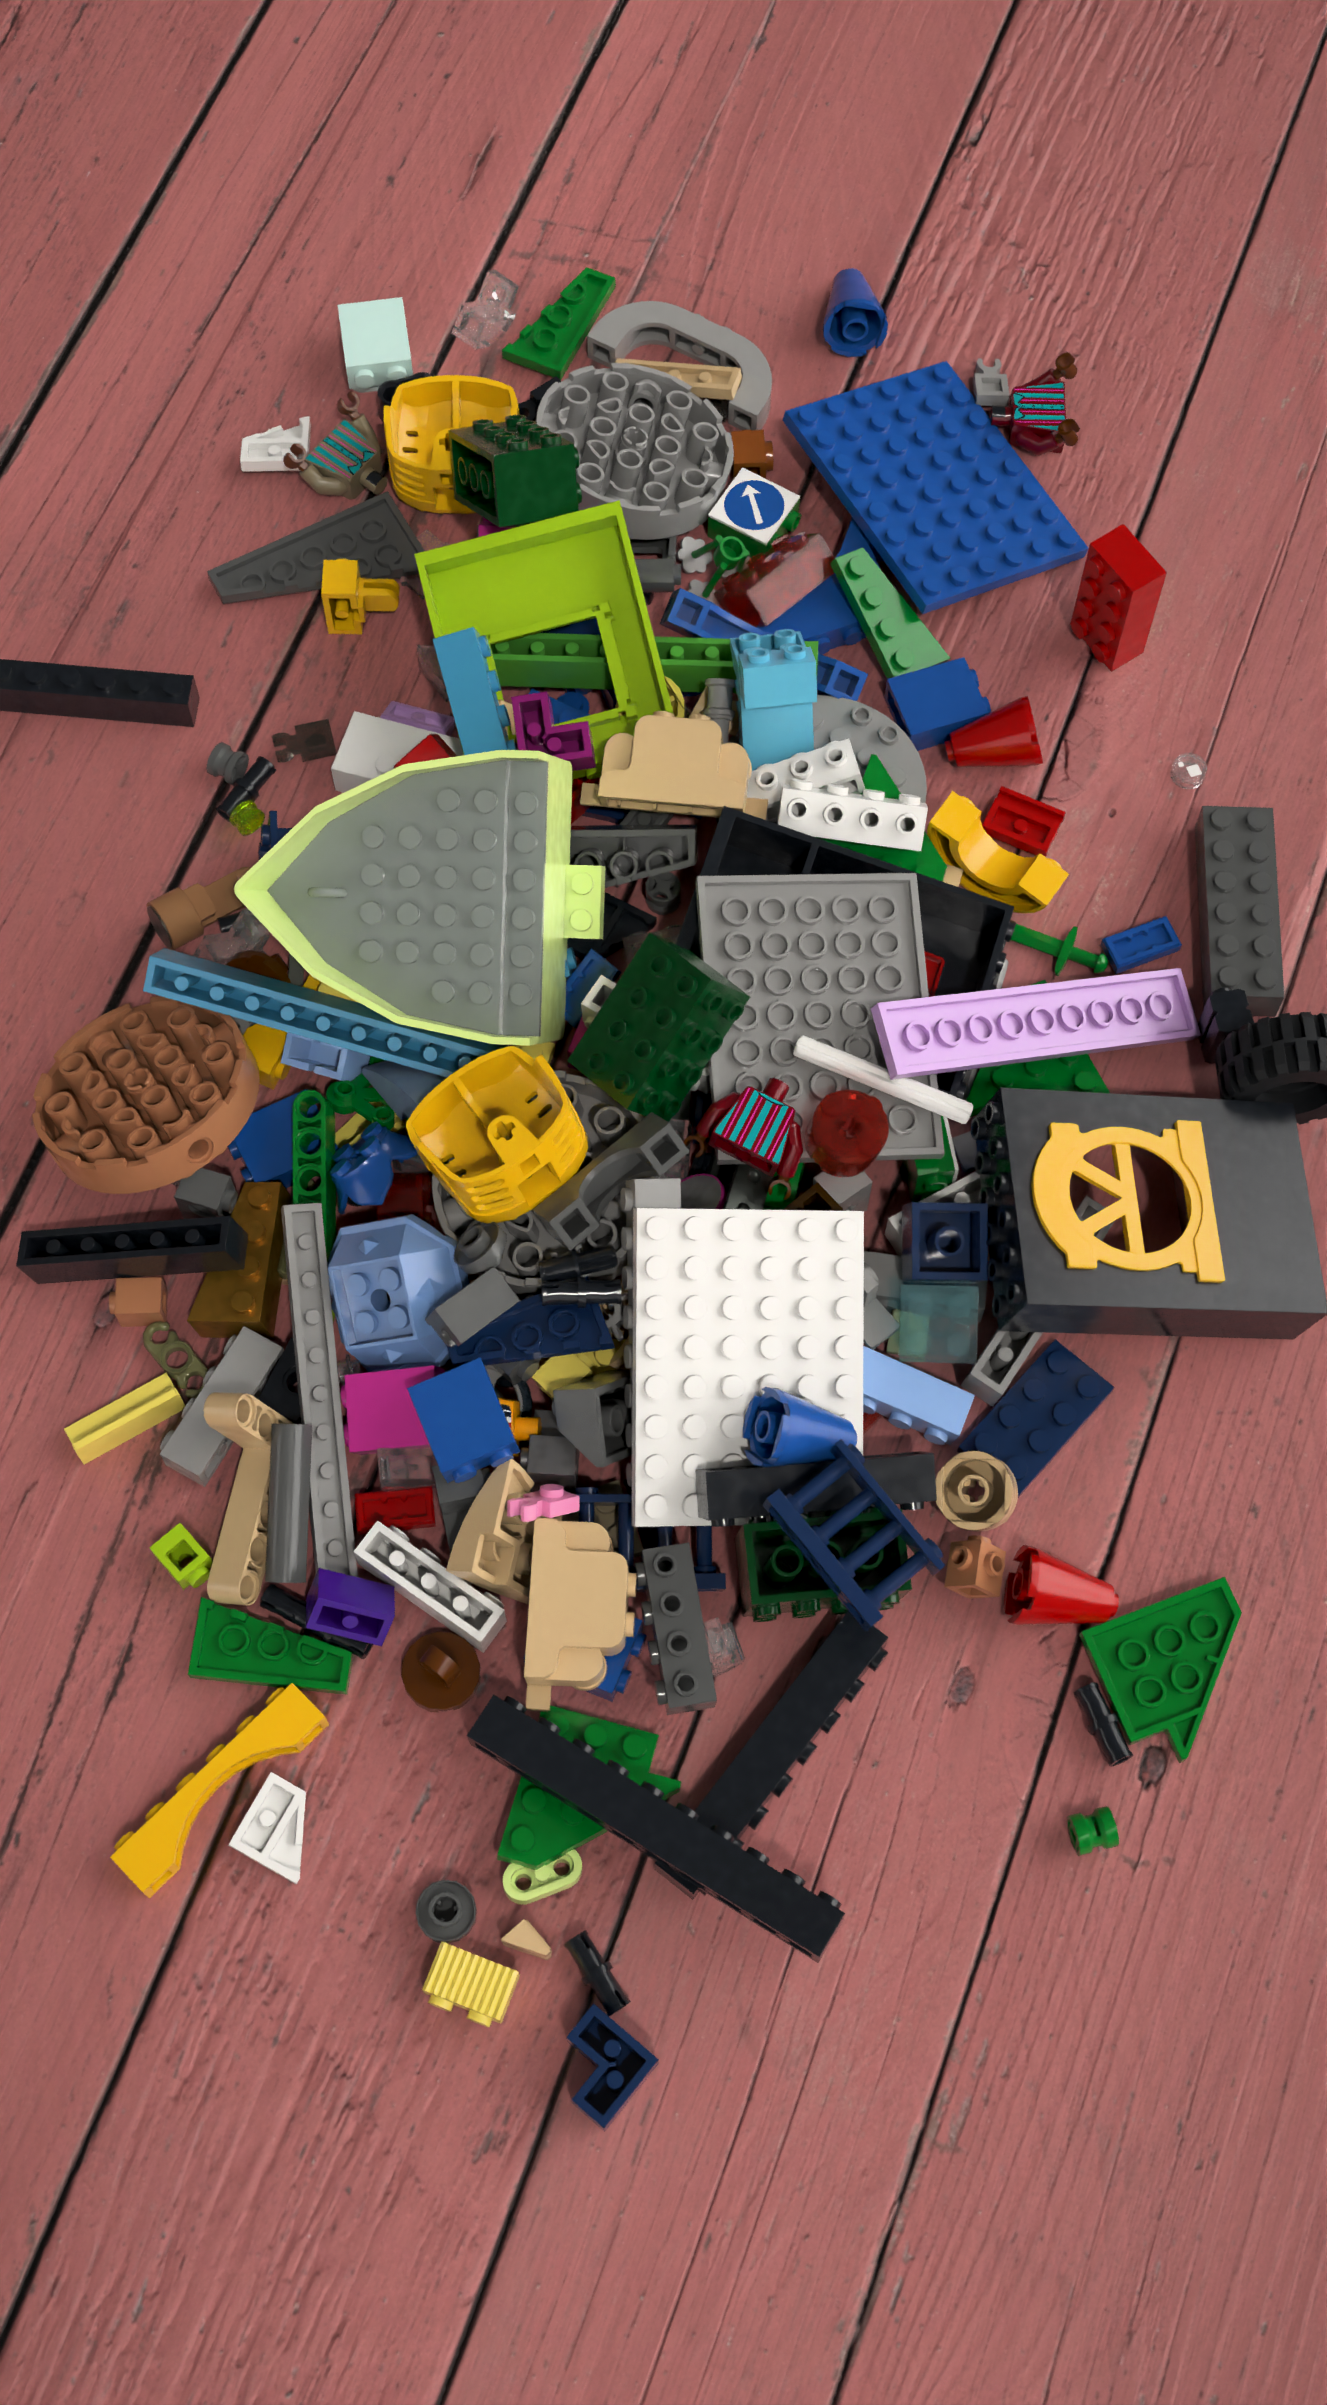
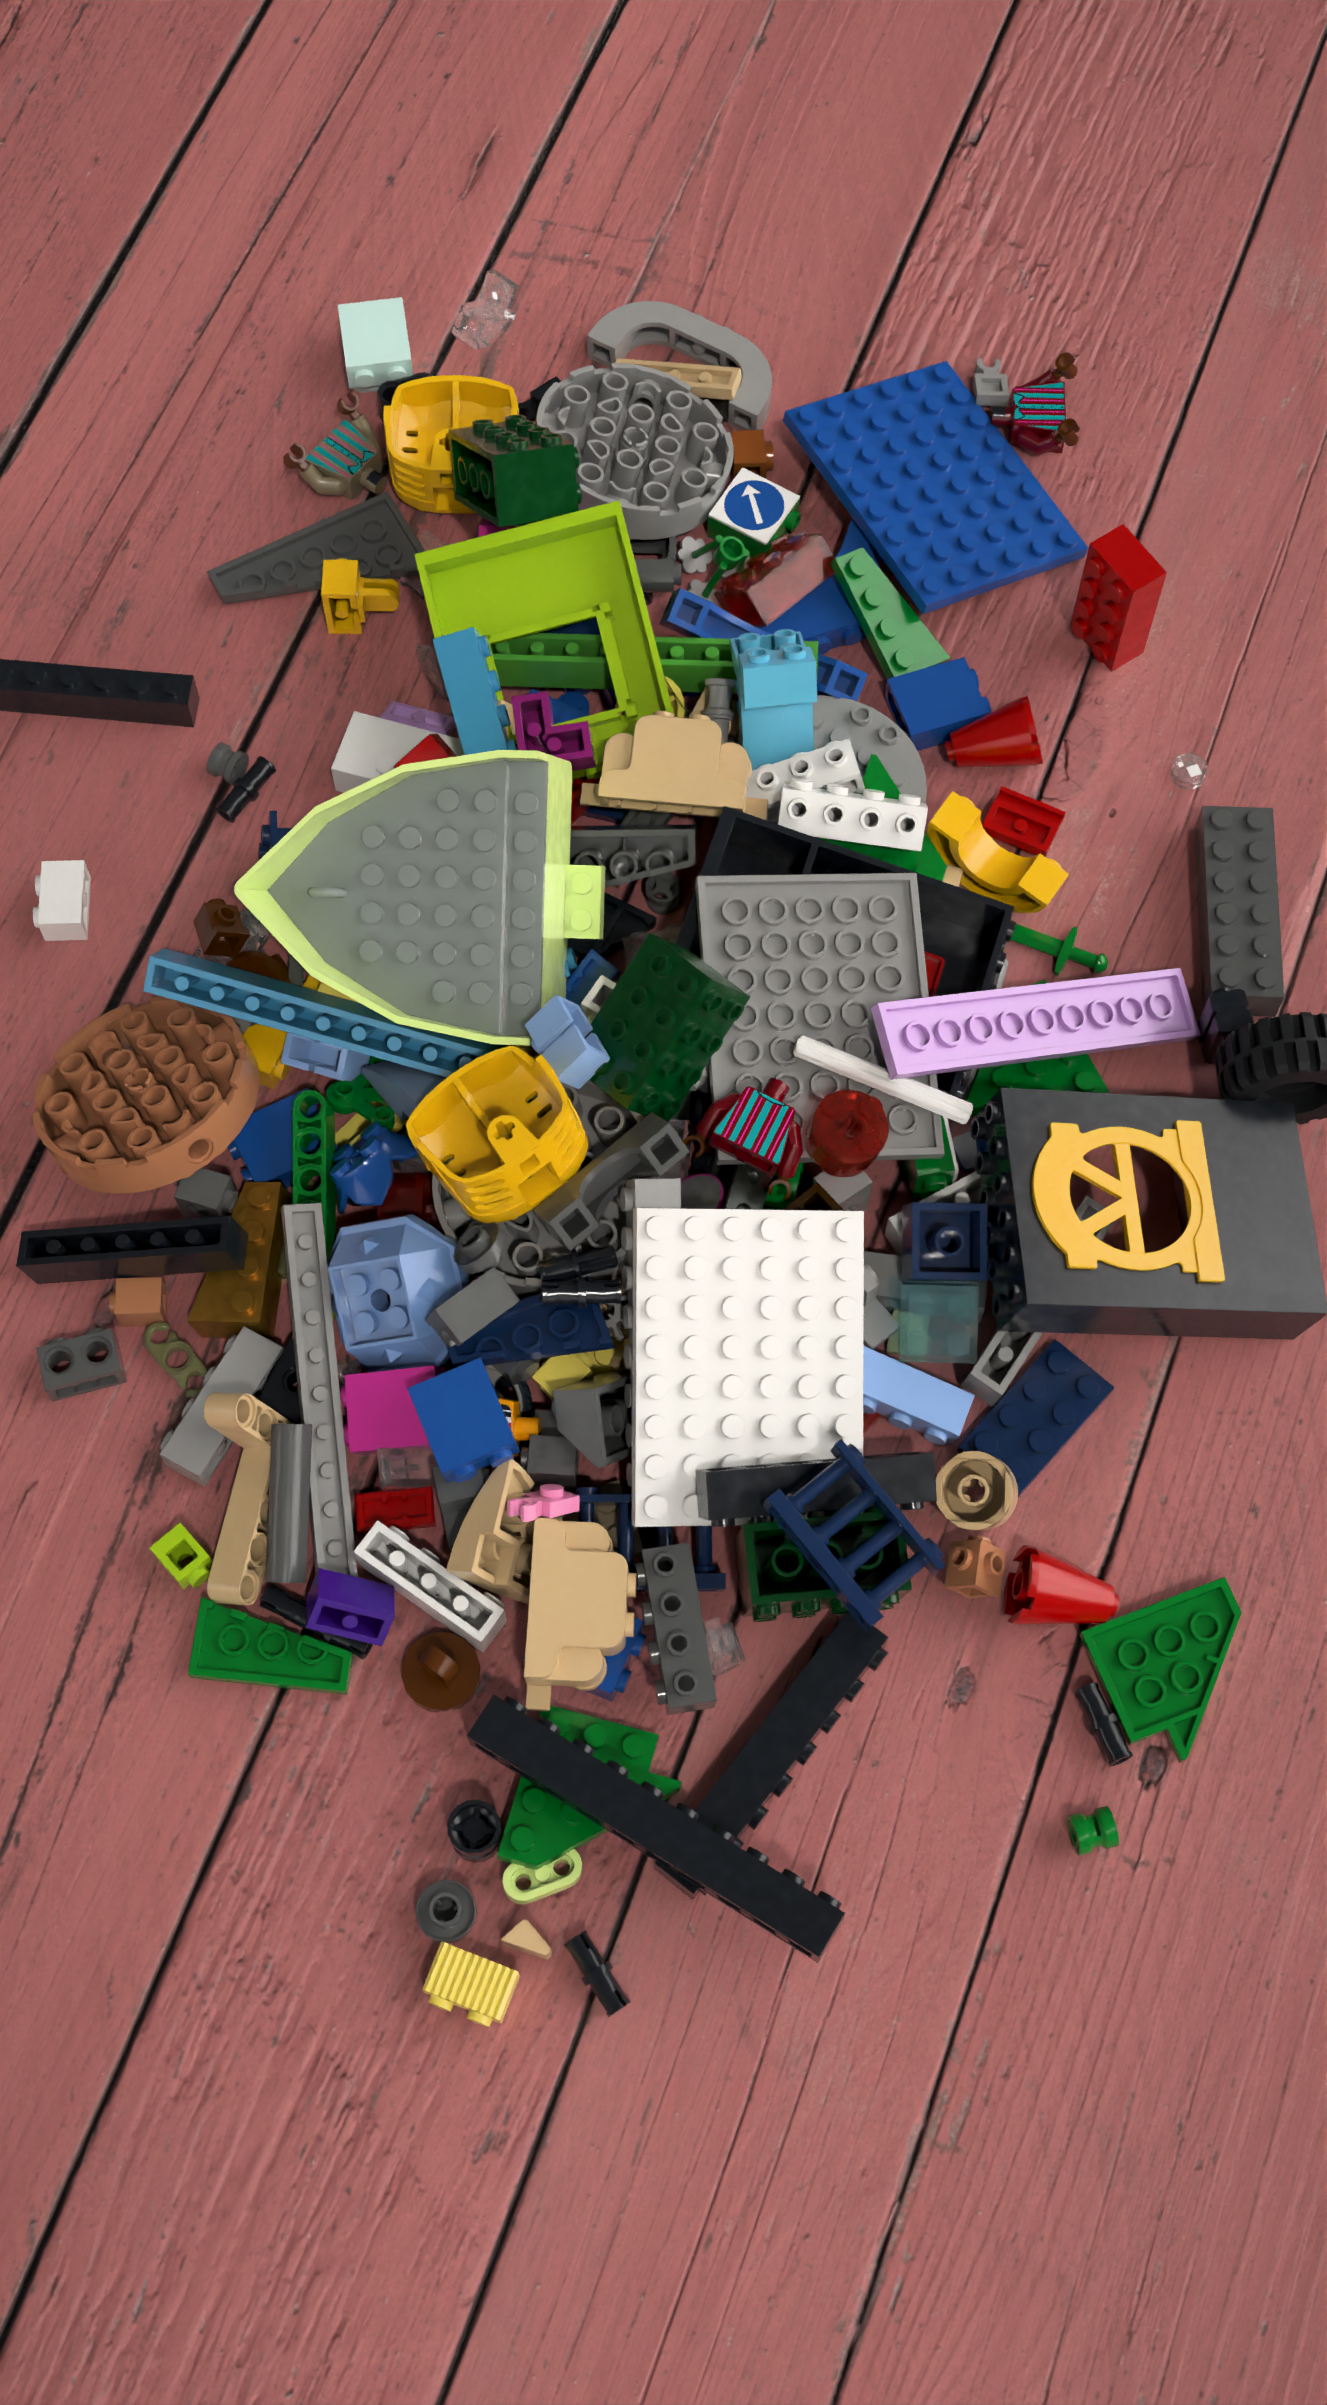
(63, 900): none -> white brick
(82, 1374): none -> dark grey brick
(124, 1418): light yellow panel -> none
(157, 1847): yellow arch -> none
(184, 913): medium nougat piece -> none
(217, 921): none -> reddish brown brick
(247, 818): clear neon green bush -> none
(267, 449): white wing -> none
(274, 1828): white wing -> none
(311, 740): clear smoke plate -> none
(475, 1831): none -> black wheel
(560, 1035): none -> light blue piece
(563, 327): green wing -> none
(620, 2066): dark blue brick -> none
(792, 1430): blue cone -> none
(853, 316): blue cone -> none
(1141, 944): blue plate -> none

